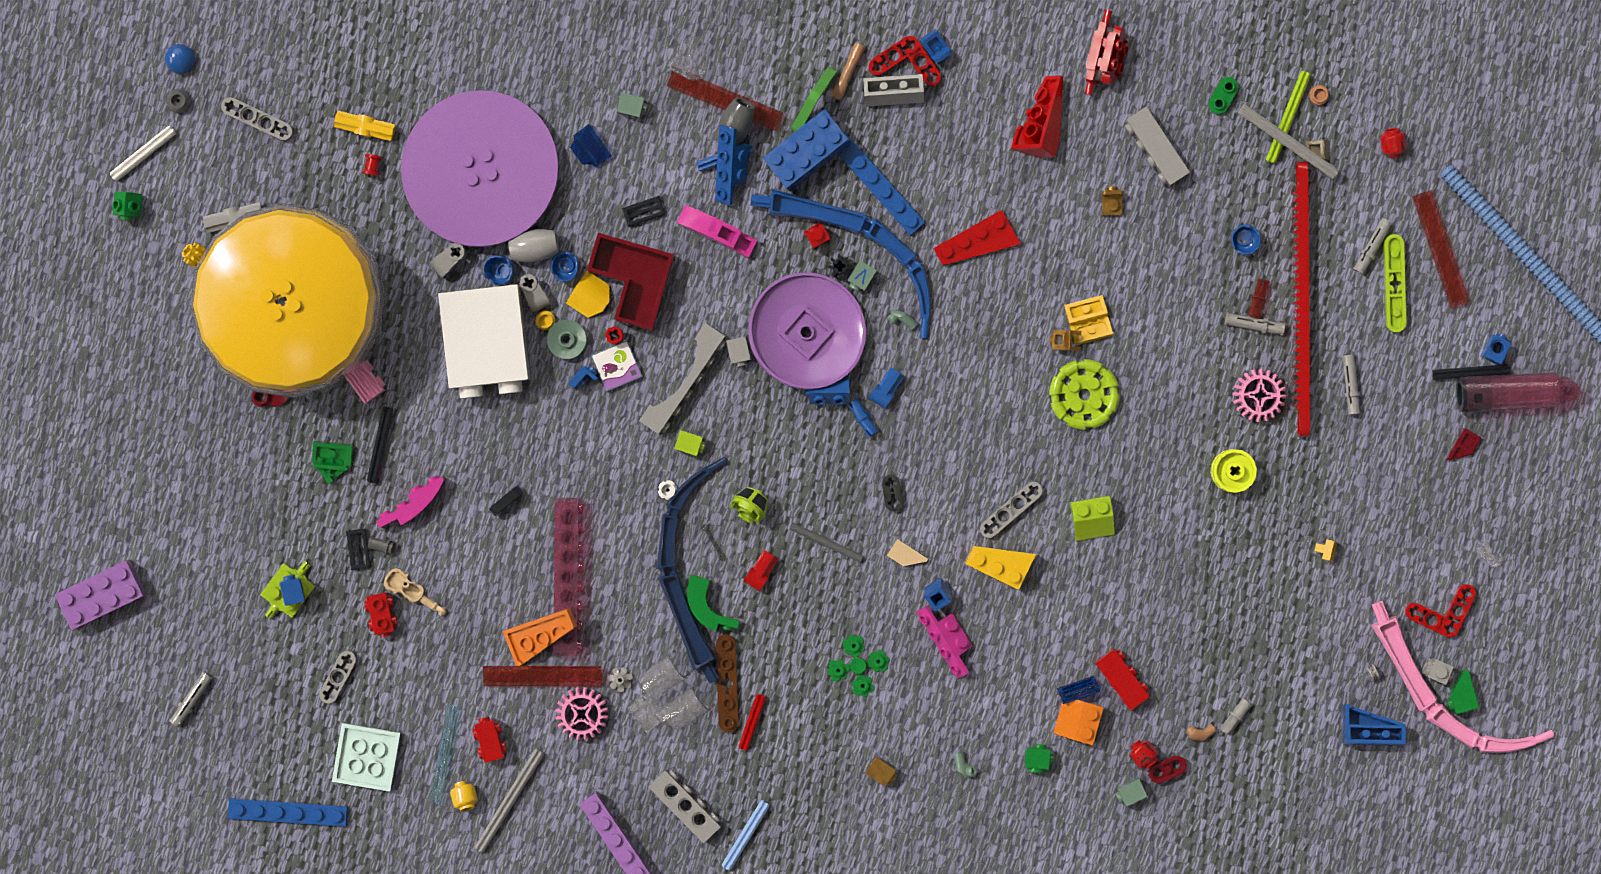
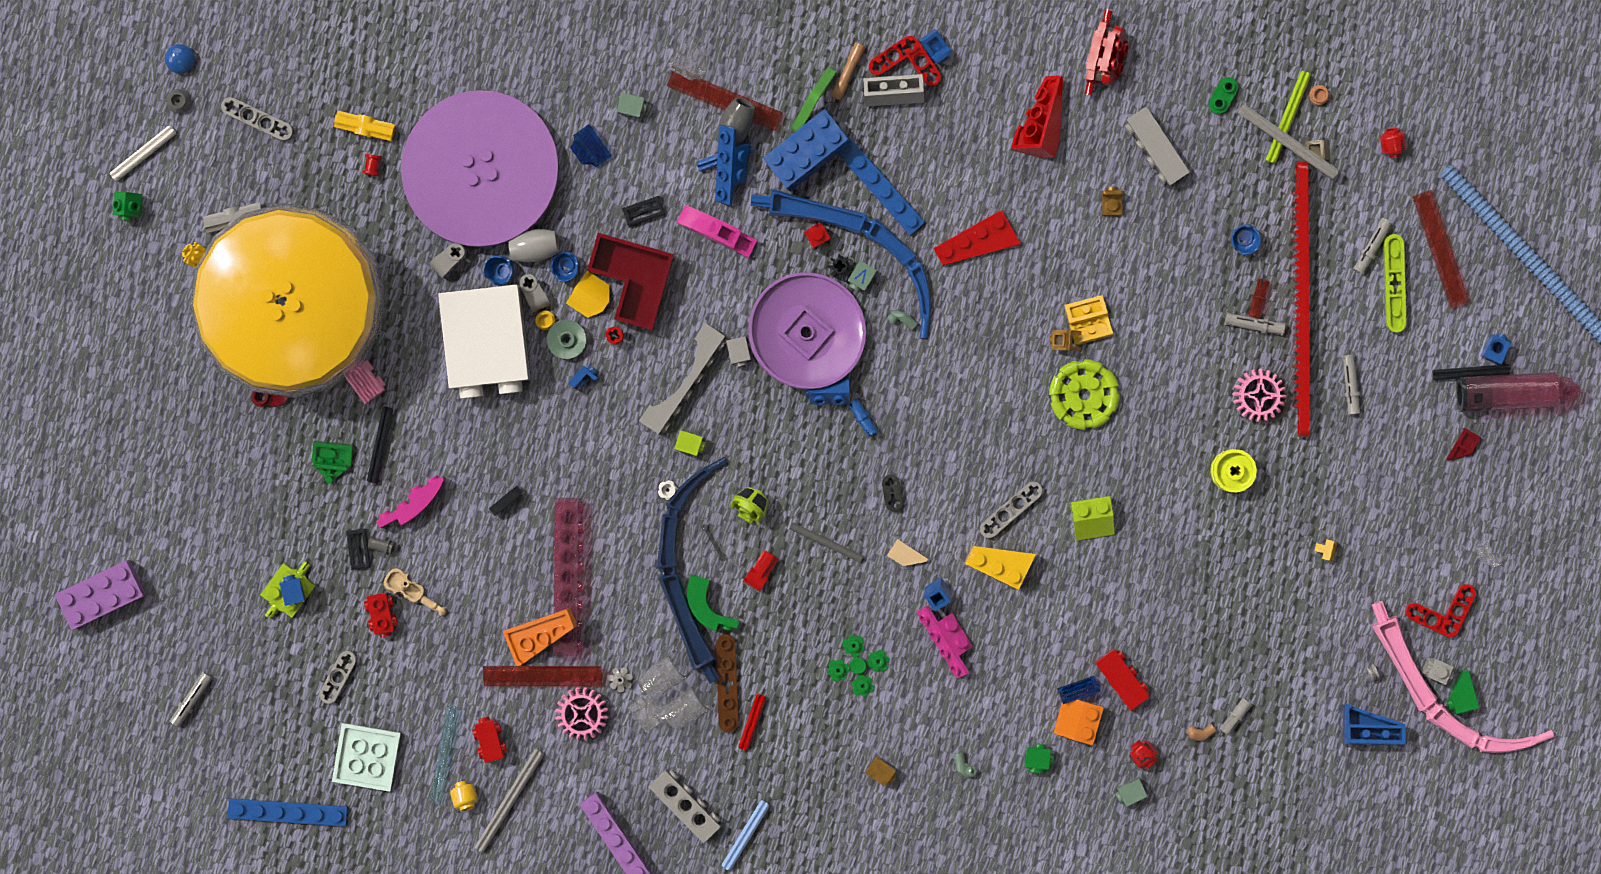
(616, 366): tile -> none
(884, 391): blue piece -> none
(1167, 769): dark red plate -> none

